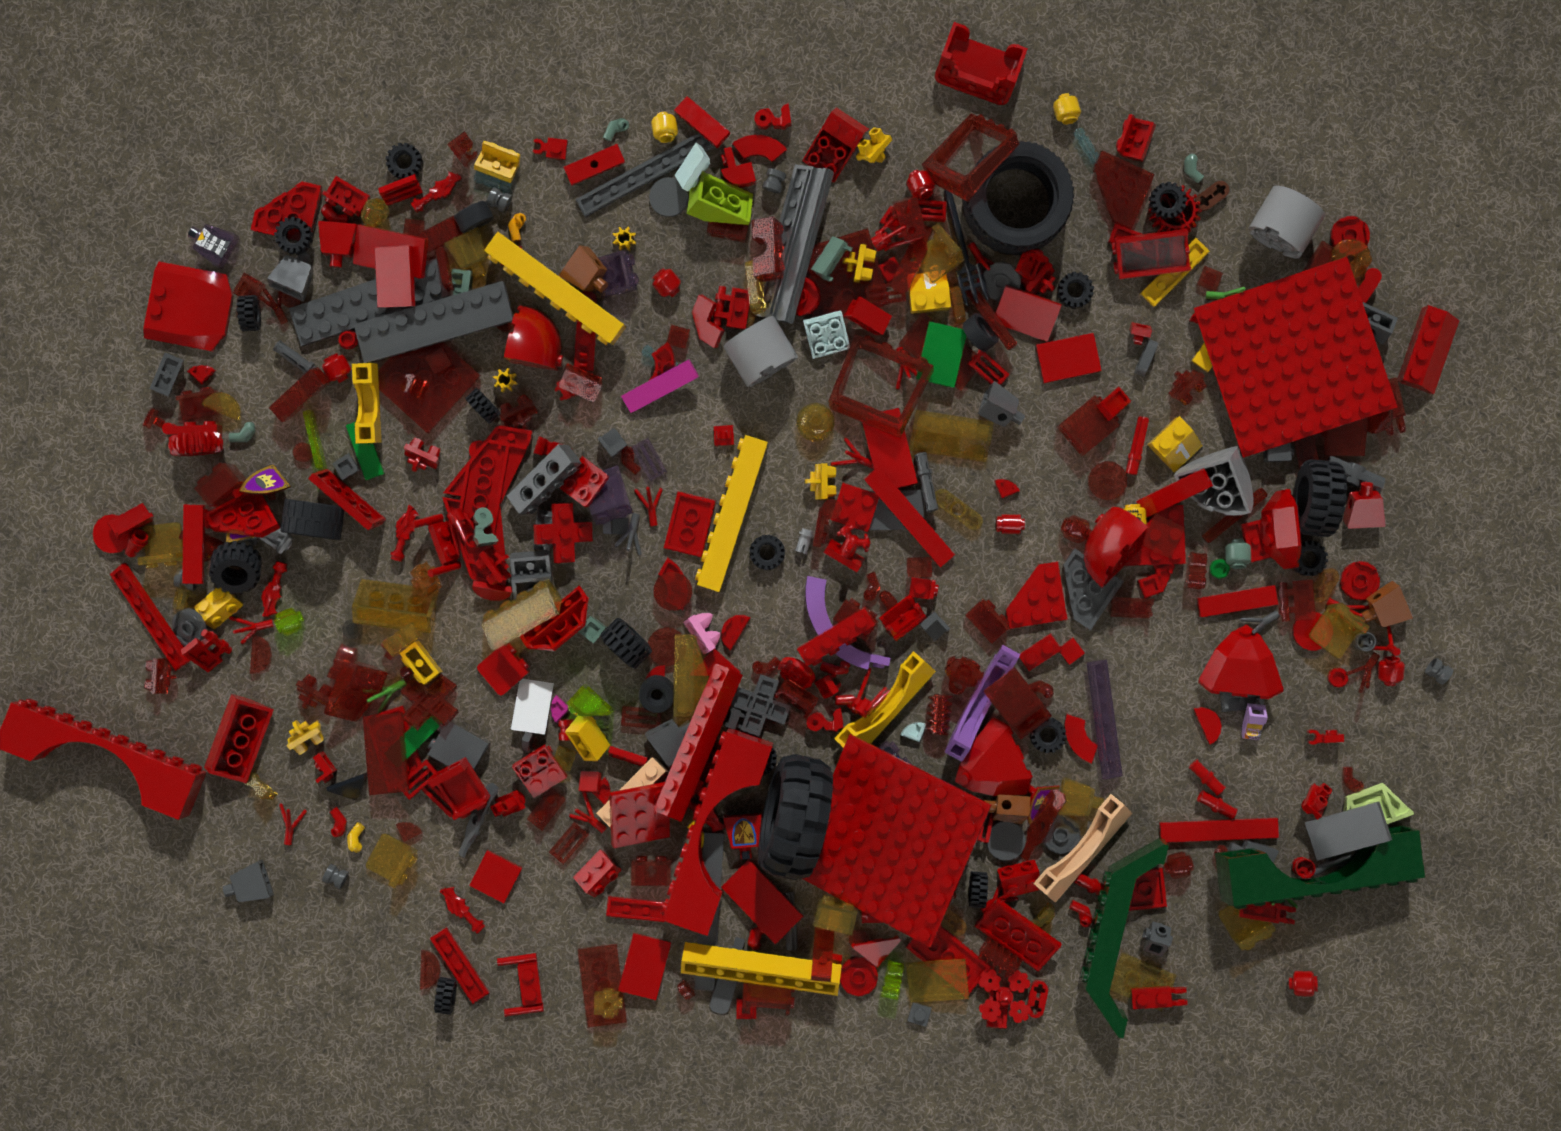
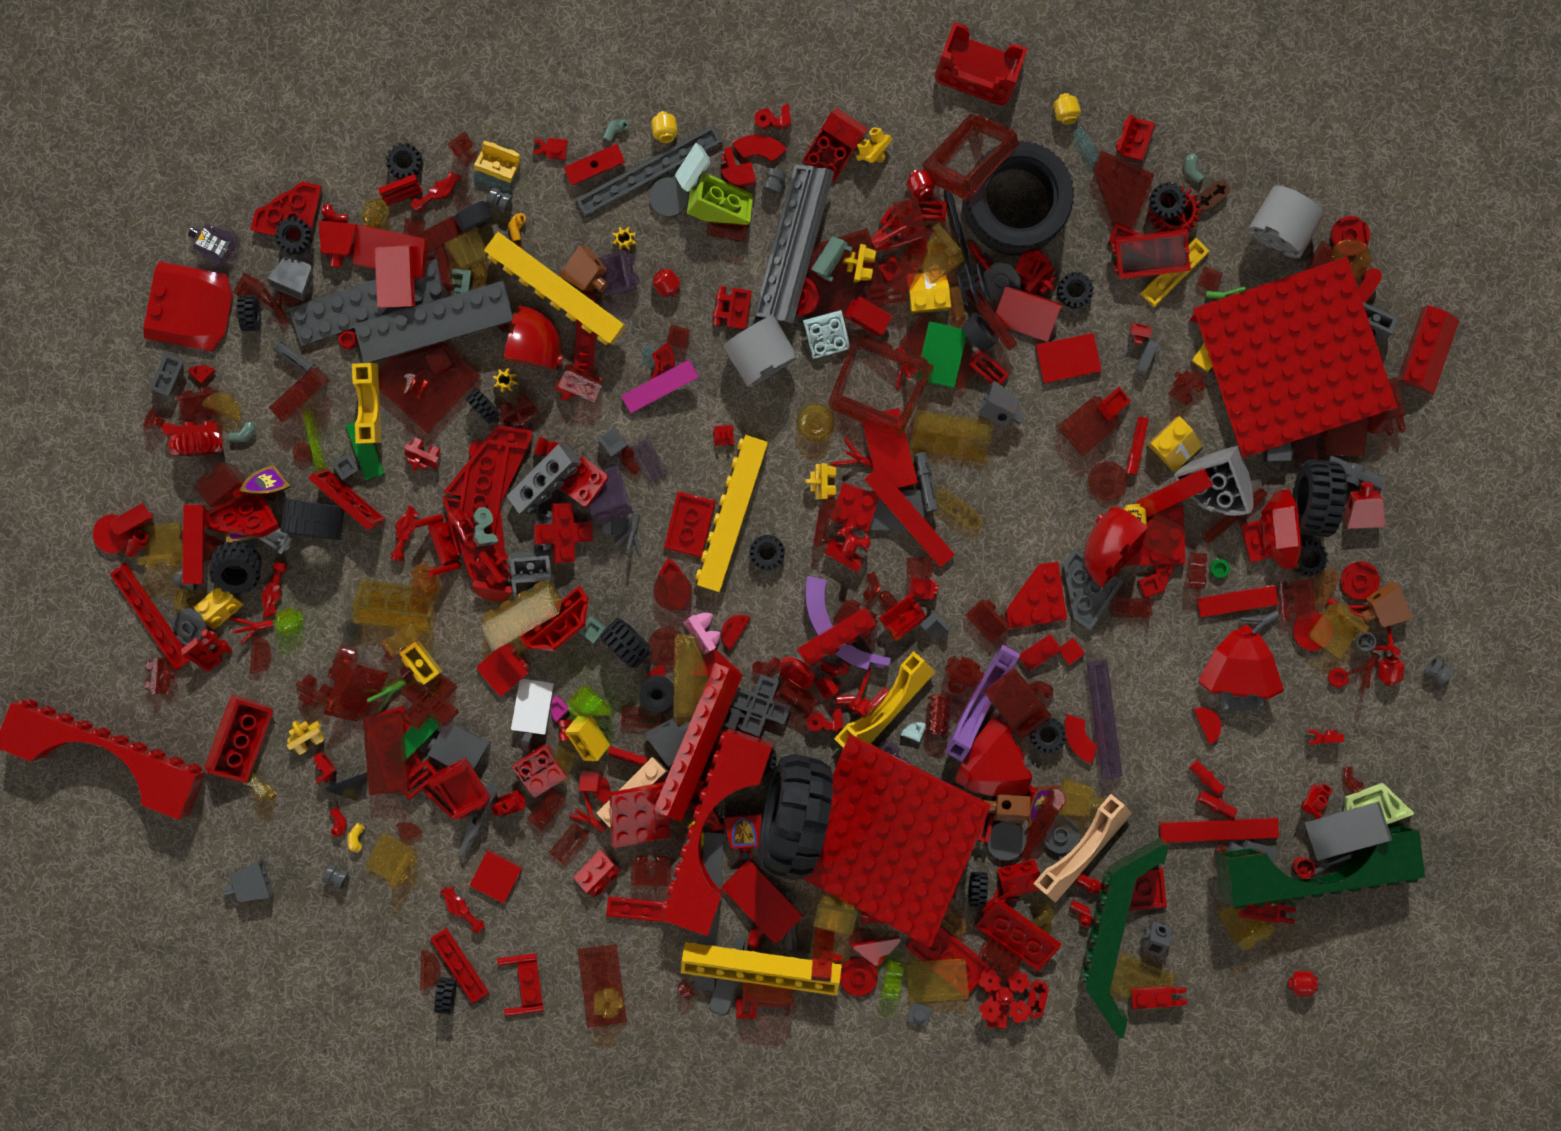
(287, 820): red plant -> none
(336, 368): red head -> none
(346, 196): red bracket -> none
(644, 966): red tile -> none
(651, 507): red plant -> none
(702, 122): red tile -> none
(702, 314): red tile -> none
(755, 290): clear yellow beam -> none
(770, 264): clear red arch -> none
(804, 540): light grey pin -> none
(1006, 487): red tile -> none
(1010, 524): red brick -> none
(1075, 529): clear red head -> none
(1179, 865): clear red head -> none
(1238, 554): sand green head -> none
(1252, 722): lavender leg -> none

